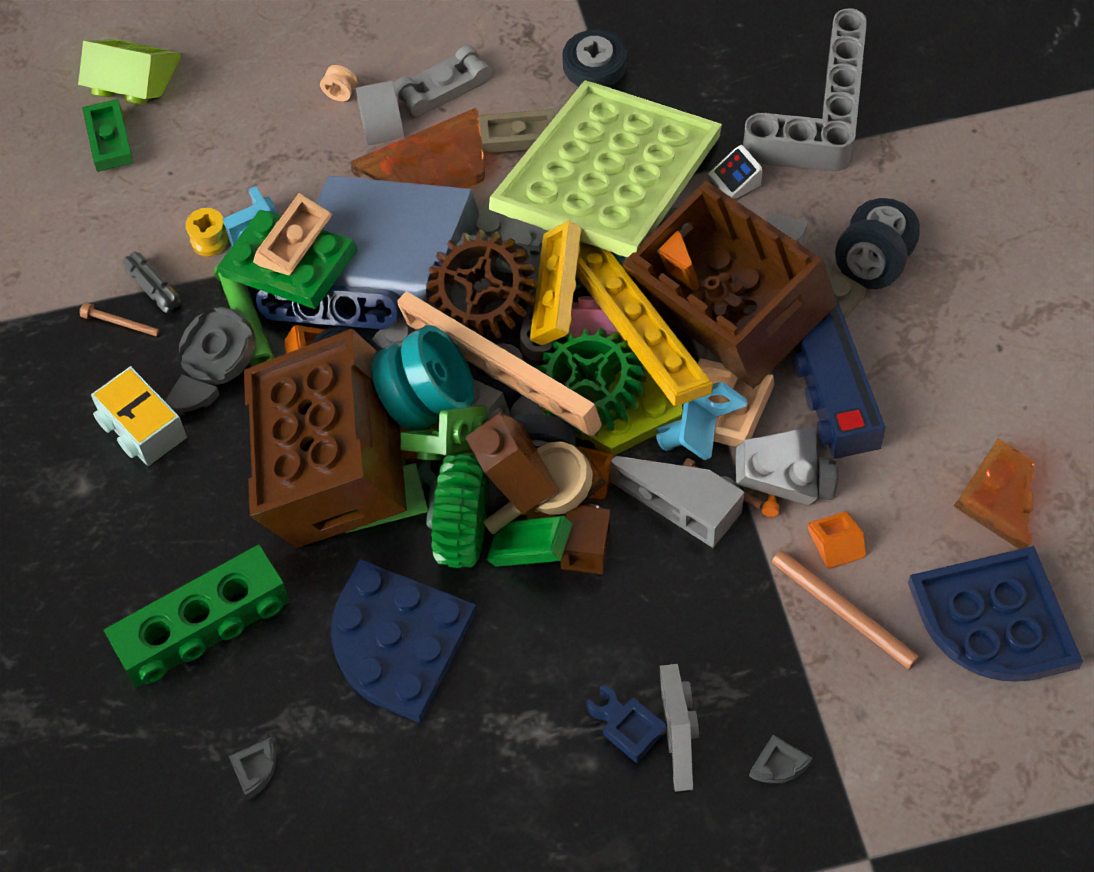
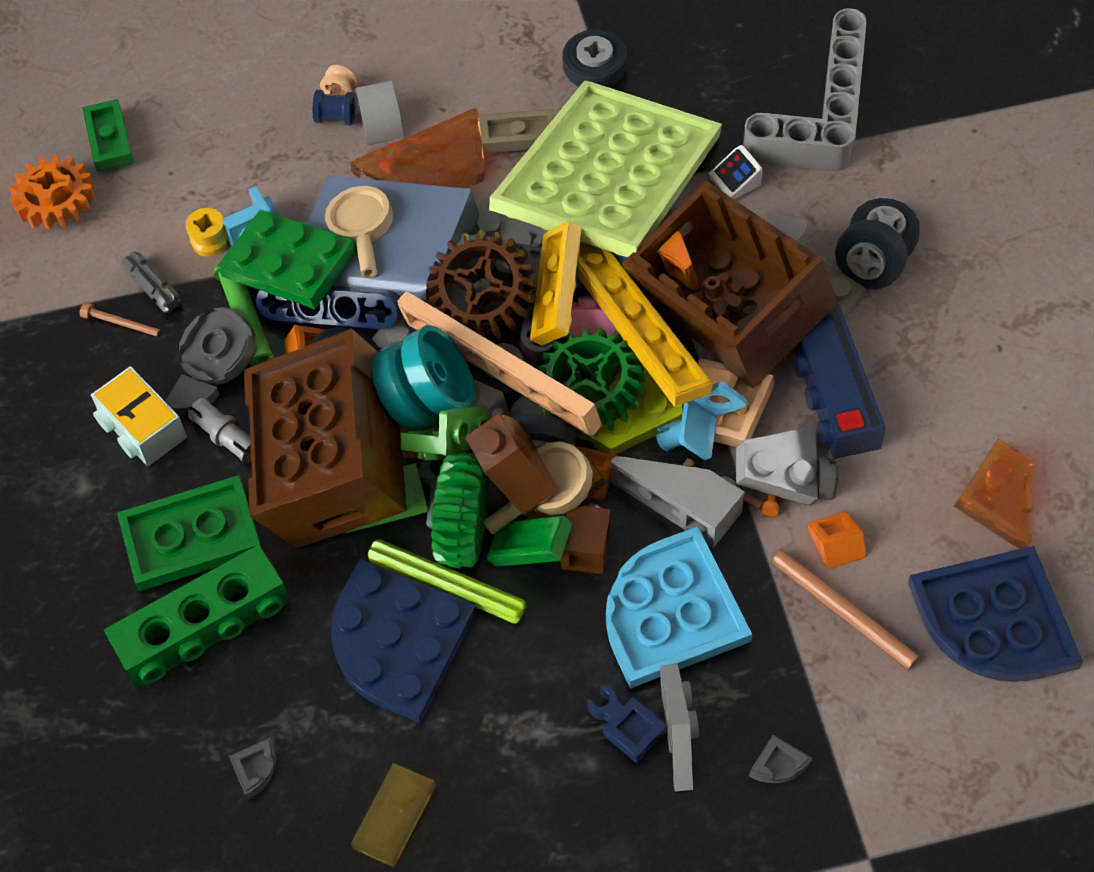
(54, 189): none -> orange gear
(126, 69): slope -> none
(187, 532): none -> green plate
(223, 429): none -> light grey pin
(292, 235): light nougat slope -> none
(334, 107): none -> dark blue bush
(361, 215): none -> tan piece
(393, 815): none -> clear yellow plate
(443, 81): light grey plate -> none
(447, 580): none -> lime axle
(671, 609): none -> medium azure plate

